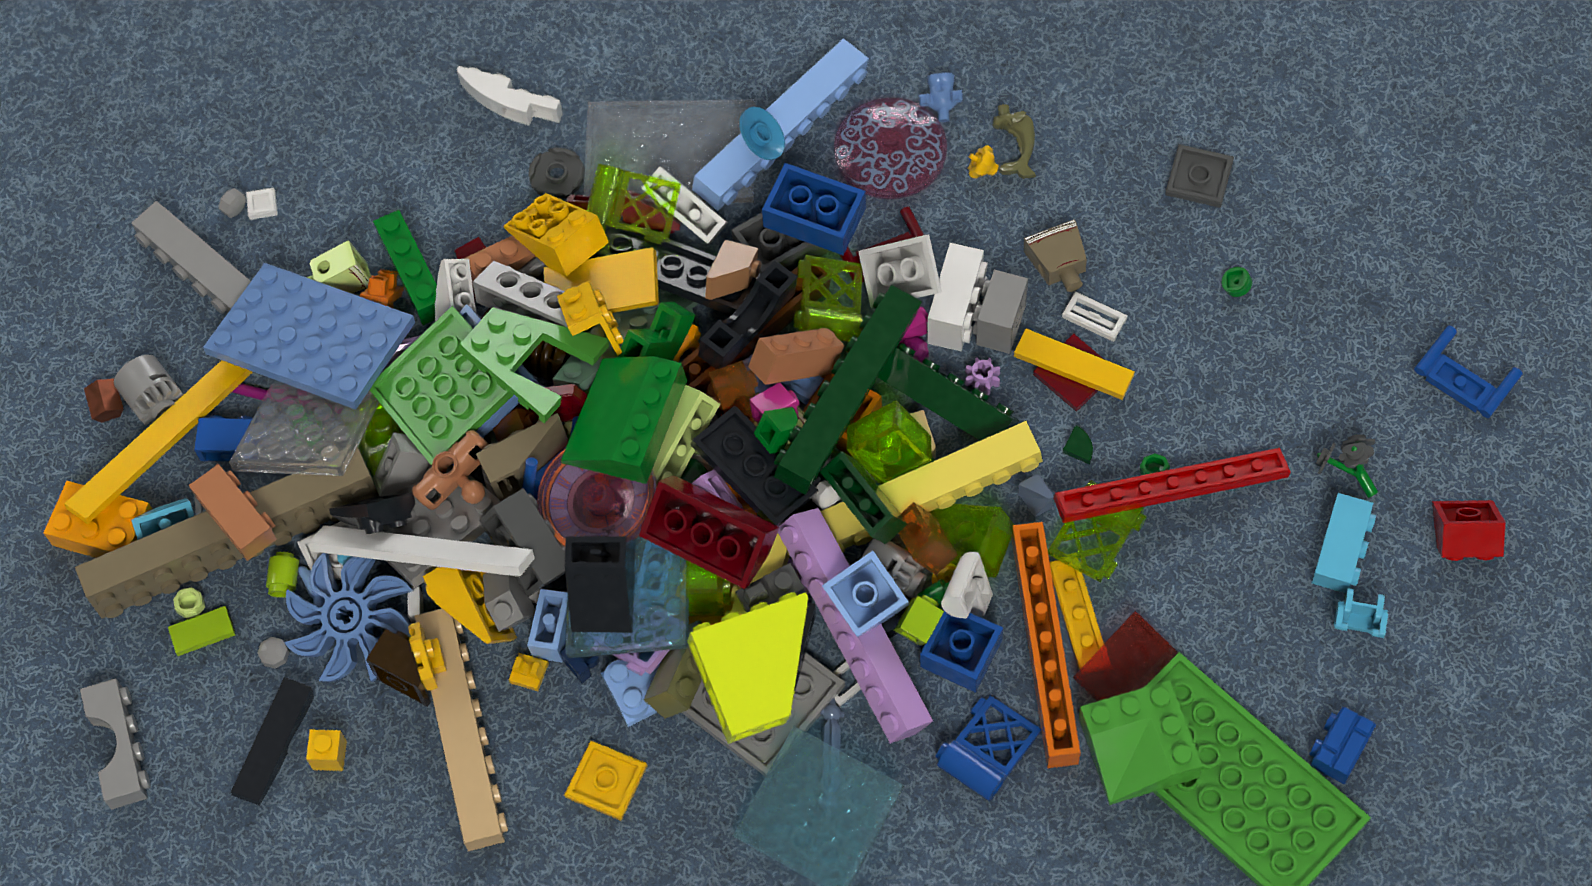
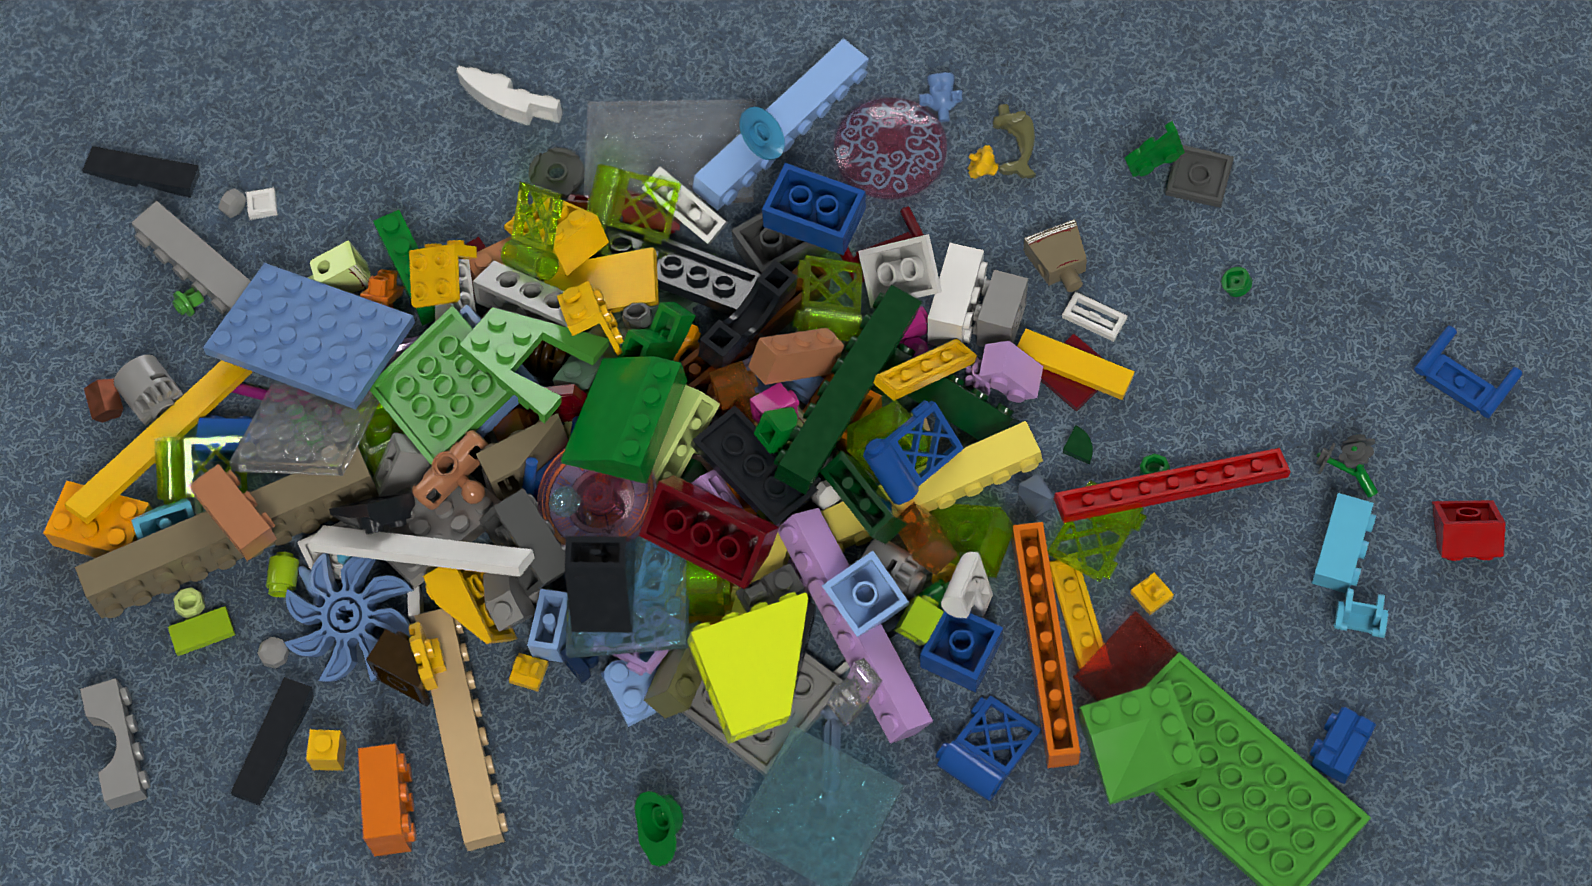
(136, 169): none -> black slope
(175, 461): none -> clear neon green piece
(184, 302): none -> bright green plate
(386, 800): none -> orange brick
(436, 272): none -> yellow bracket
(528, 251): none -> clear neon green piece
(564, 501): none -> clear light blue tile
(605, 780): yellow tile -> none
(637, 316): none -> dark grey tile
(658, 823): none -> green piece
(732, 269): medium nougat slope -> none
(855, 692): none -> clear slope
(892, 465): none -> blue piece
(925, 369): none -> yellow tile
(1011, 371): none -> lavender brick
(1152, 593): none -> yellow tile
(1155, 152): none -> green wing

